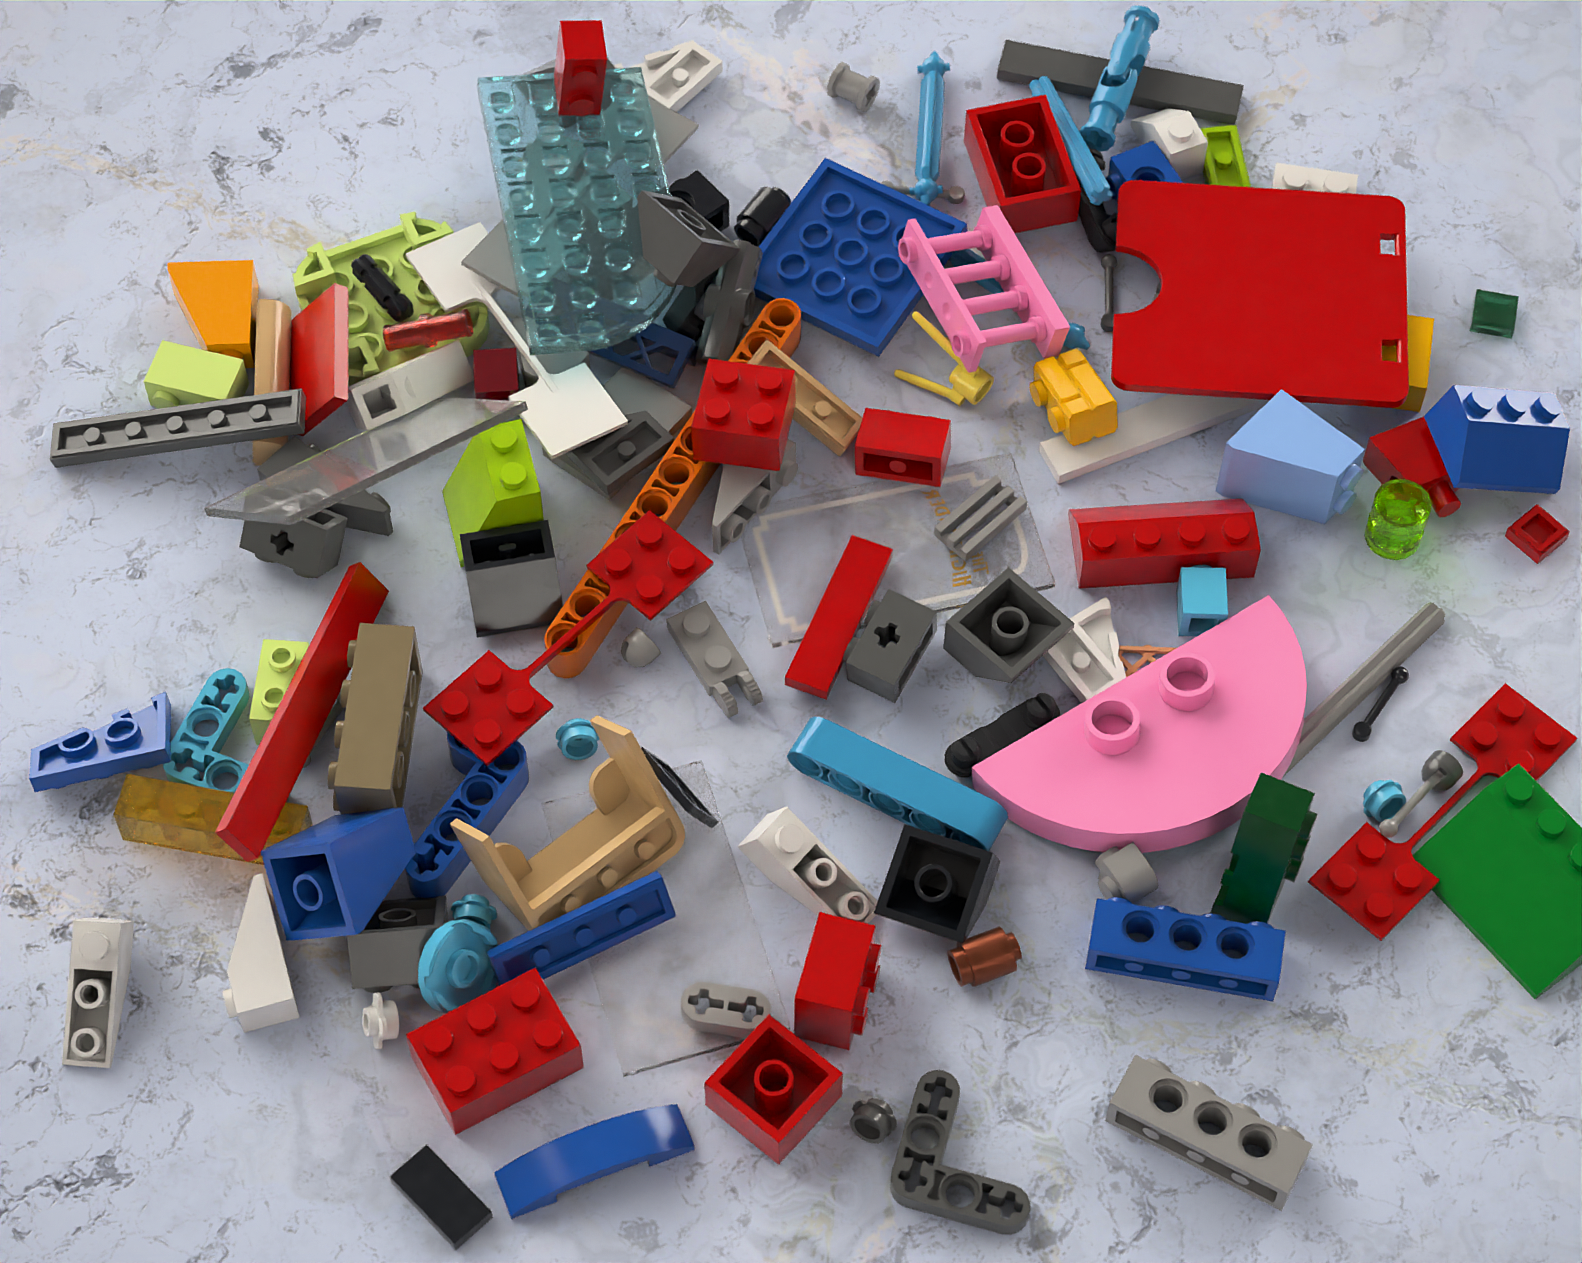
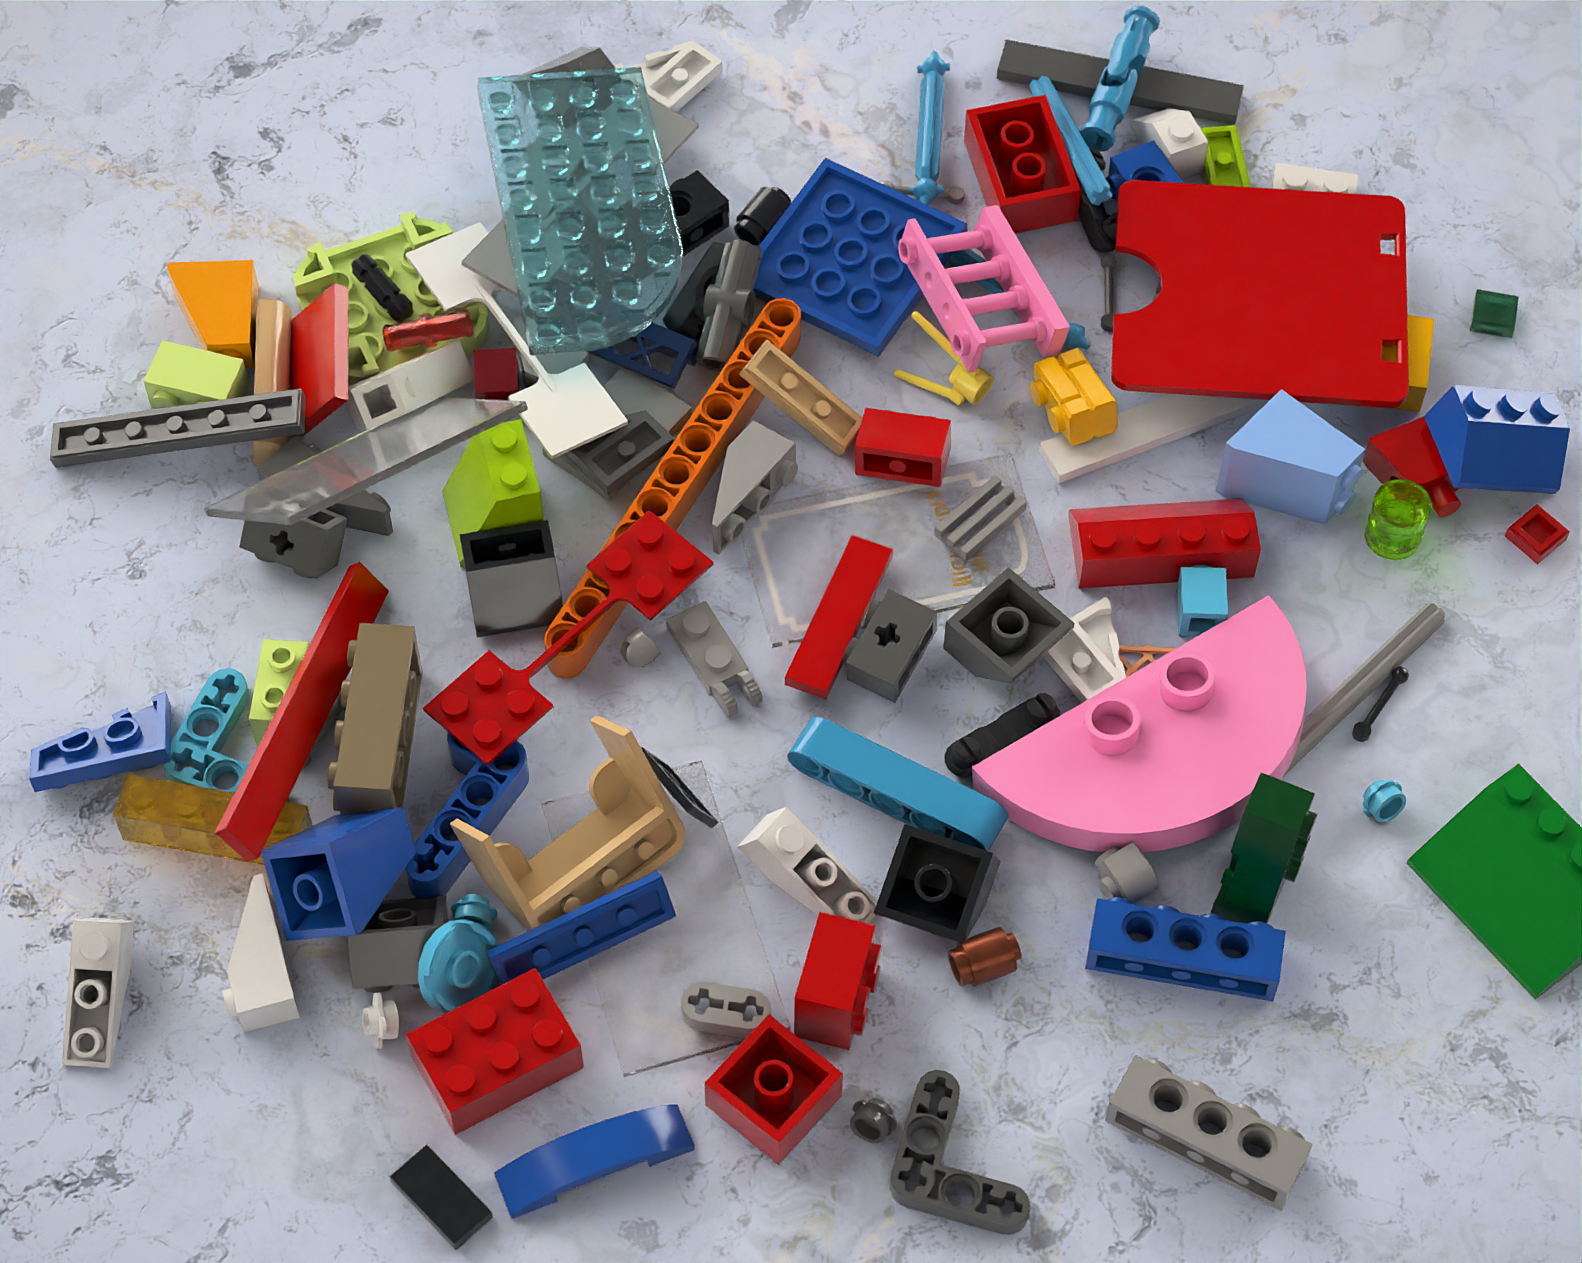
(577, 739): medium azure plate -> none
(580, 67): red brick -> none
(680, 240): dark grey slope -> none
(743, 414): red brick -> none
(853, 86): light grey bush -> none
(1379, 878): red hinge -> none
(1439, 773): hinge -> none

